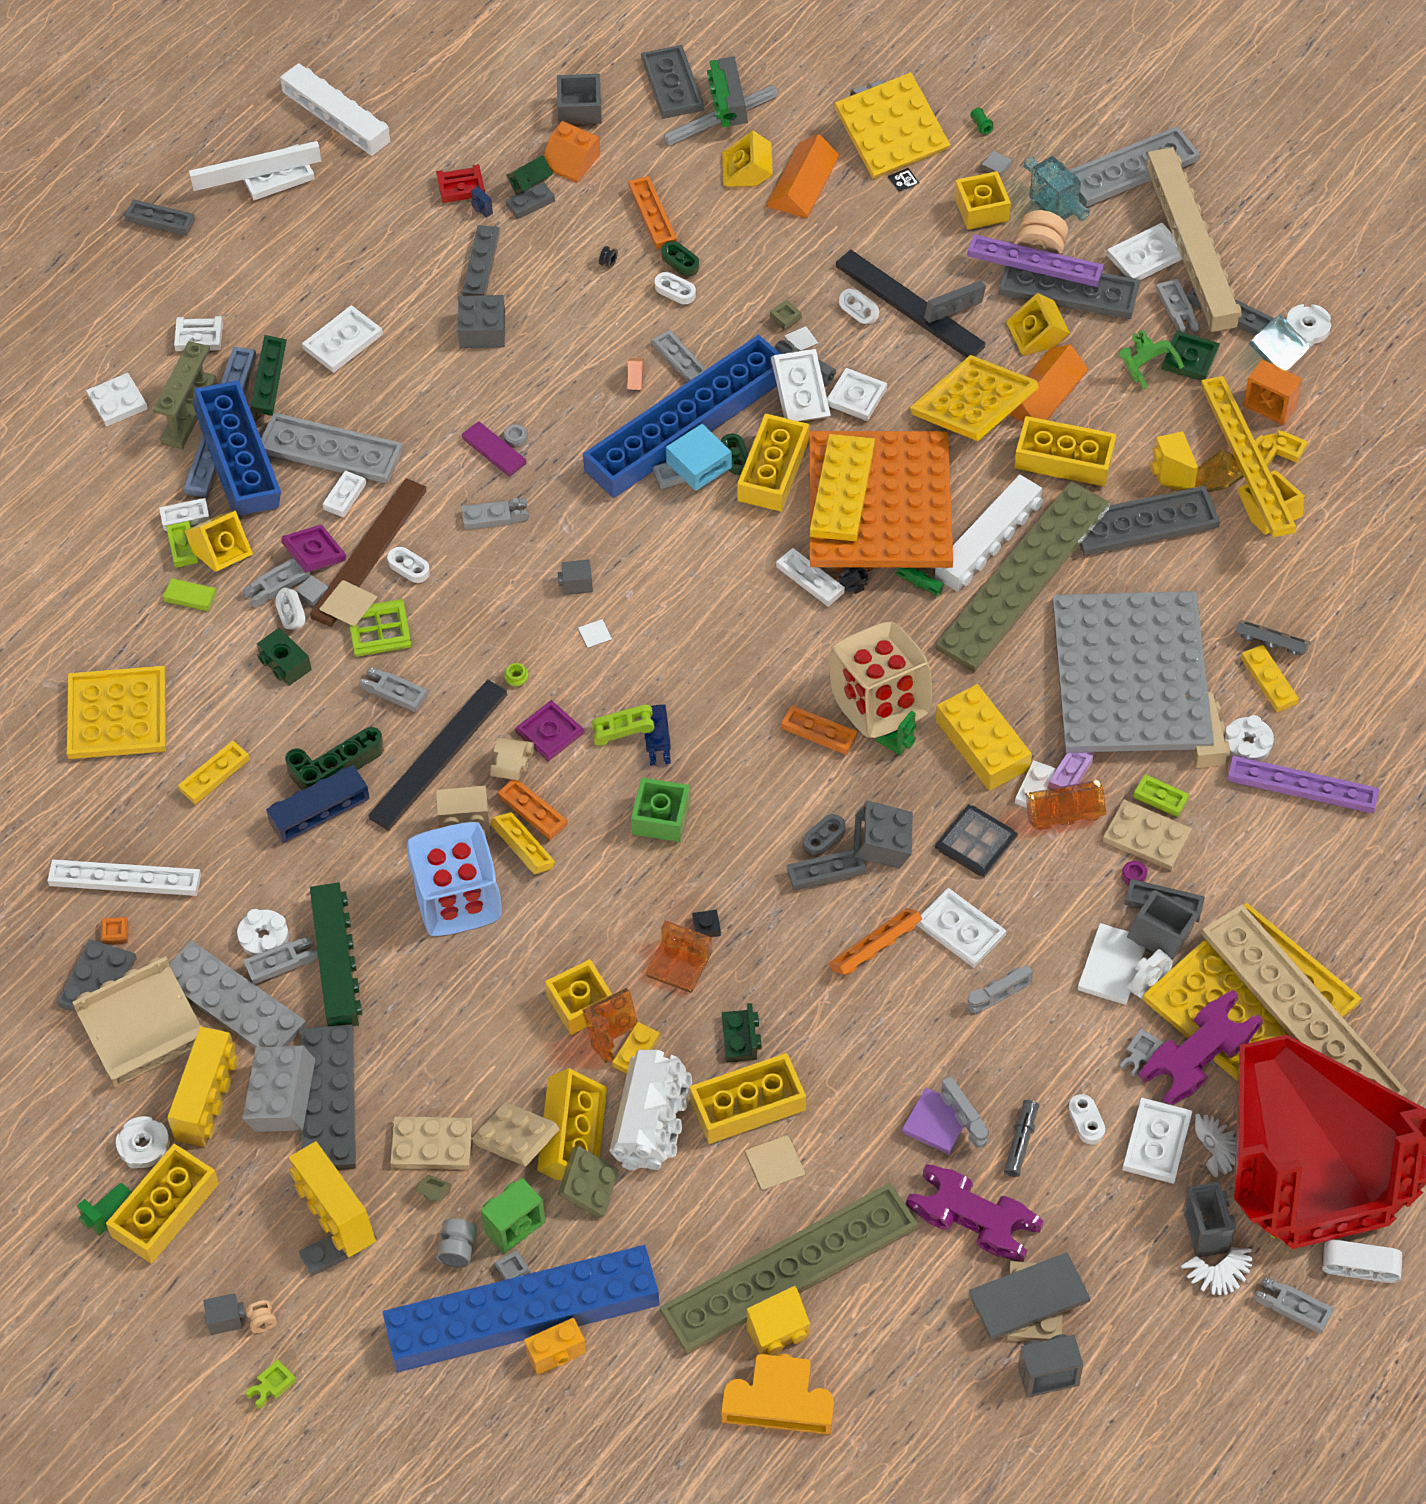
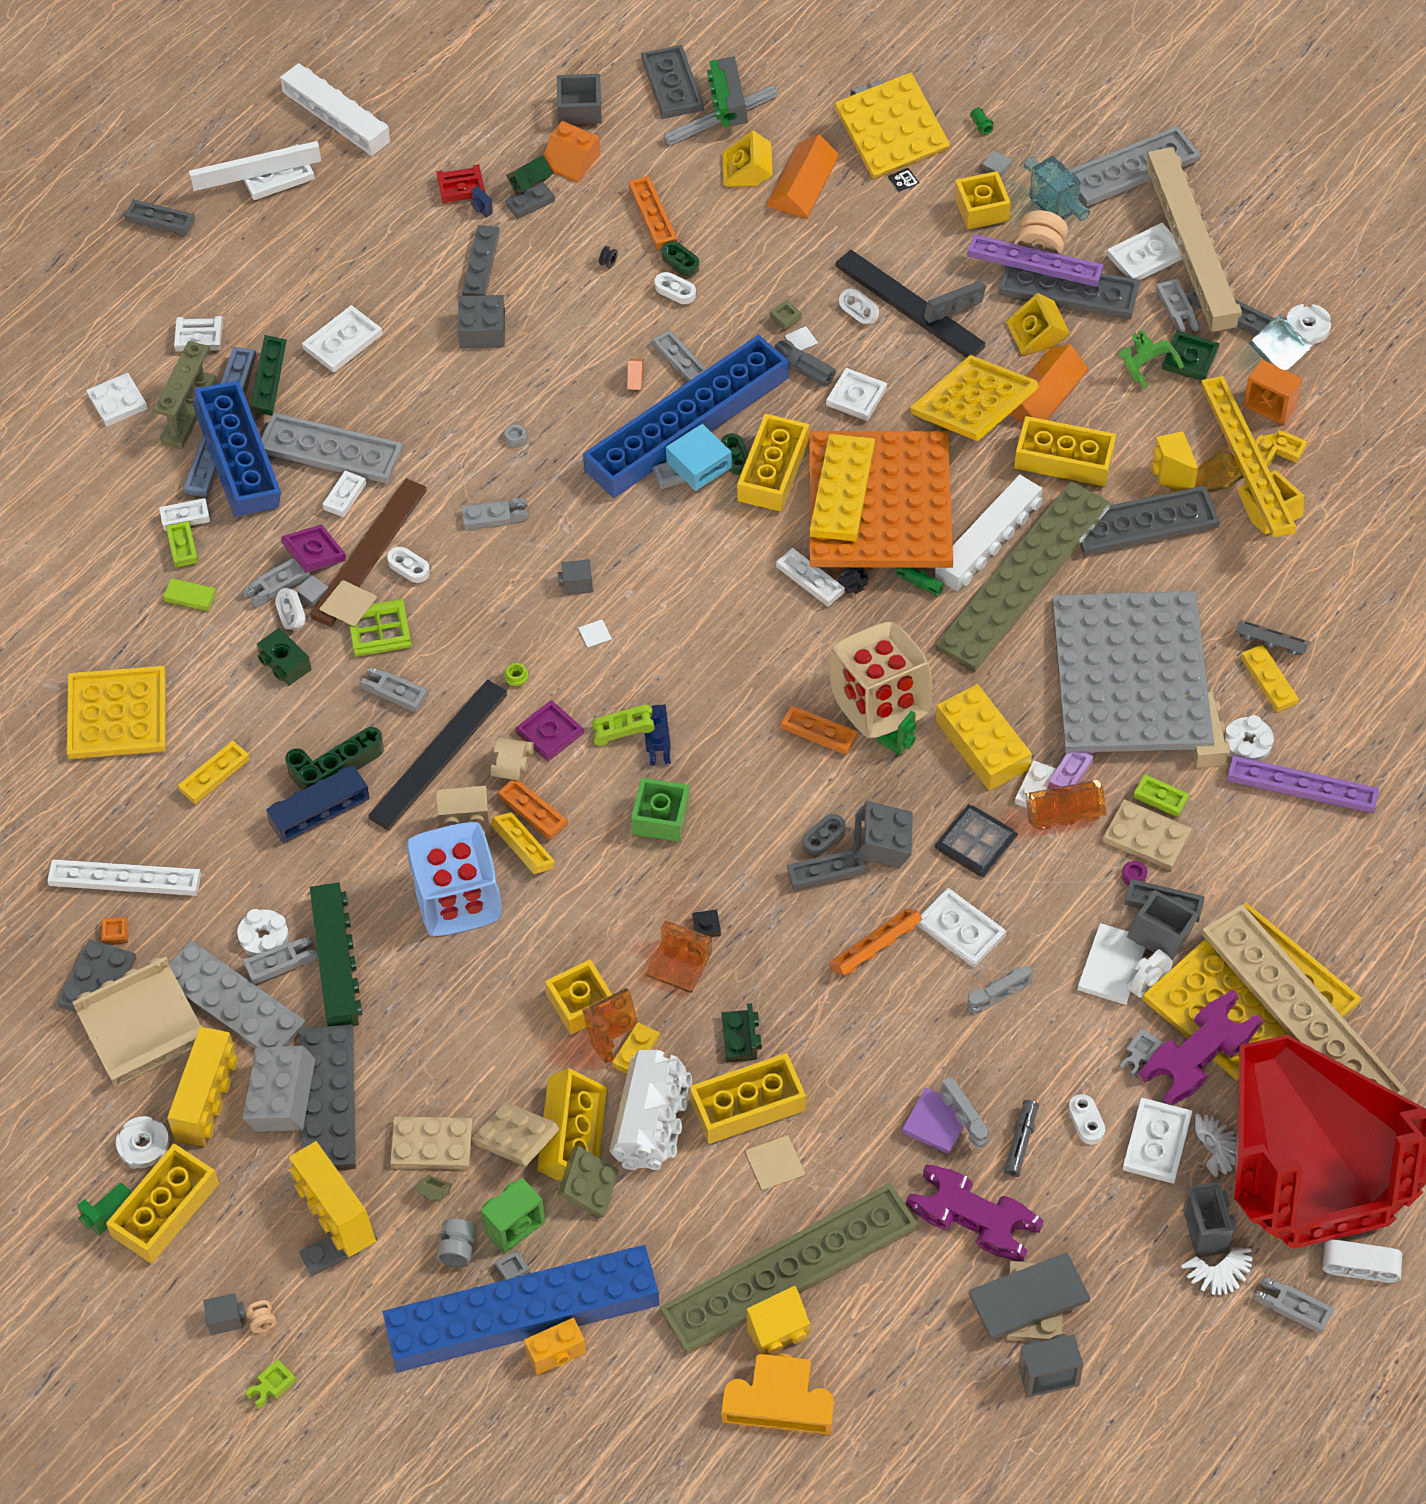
(219, 541): yellow slope -> none
(494, 449): magenta tile -> none
(800, 386): white plate -> none

